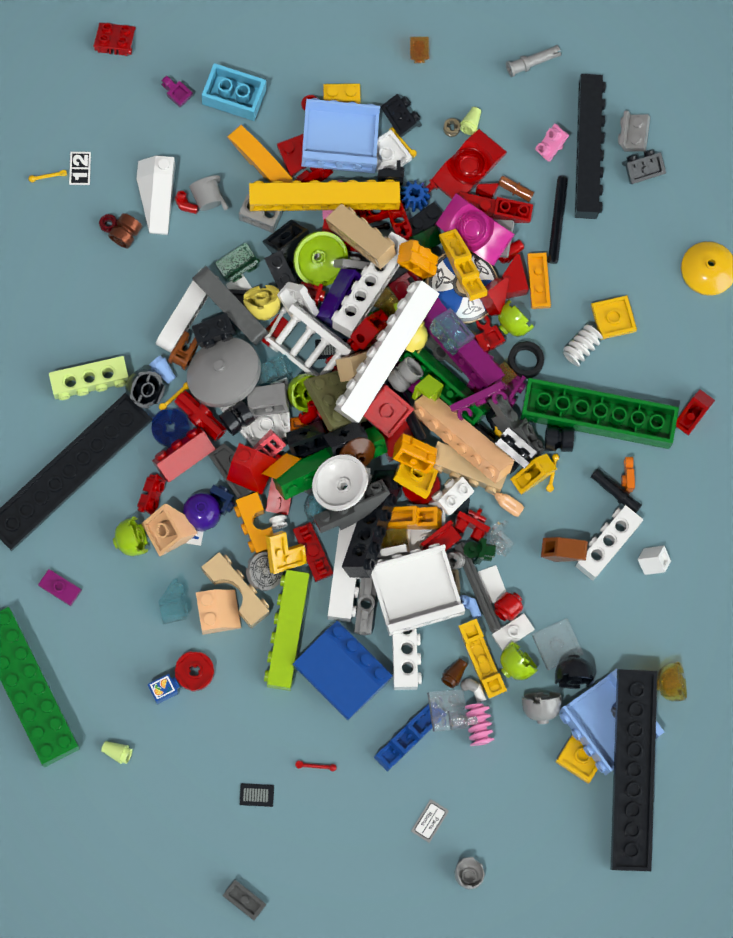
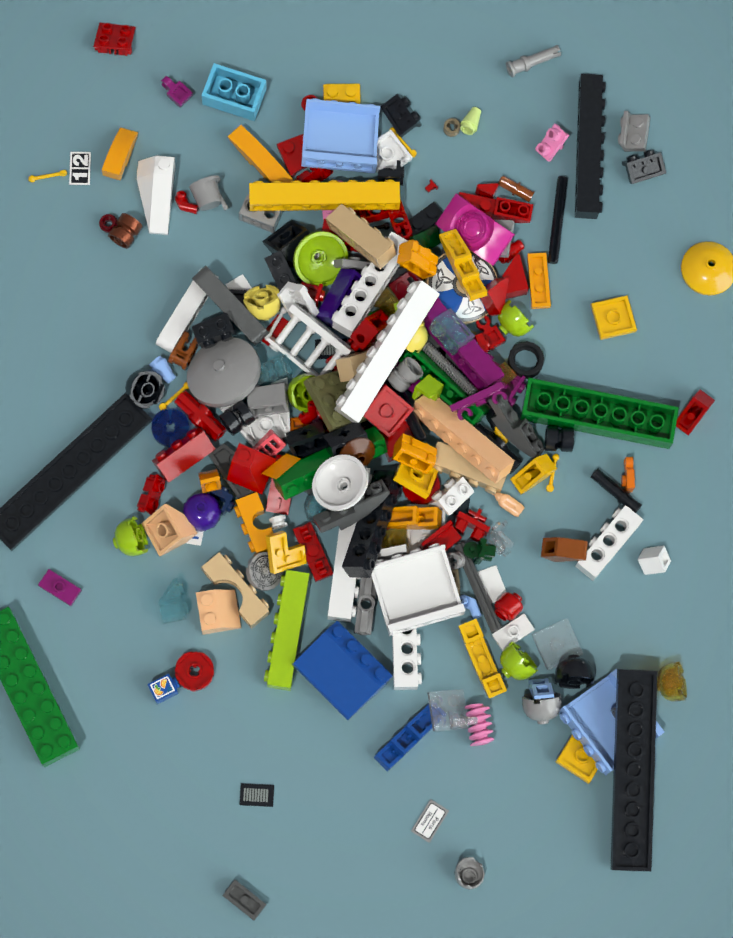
(80, 373): yellowish green brick -> none
(118, 752): yellowish green cone -> none
(119, 153): none -> light orange slope
(209, 481): none -> light orange slope
(237, 262): clear green bracket -> none
(299, 764): red hinge -> none
(416, 190): blue gear -> none
(419, 49): clear orange bracket -> none
(450, 368): none -> light grey piece
(453, 675): reddish brown cone -> none
(469, 165): red slope -> none
(472, 685): arm -> none
(516, 447): bracket -> none
(540, 688): none -> light blue slope
(581, 344): white piece -> none

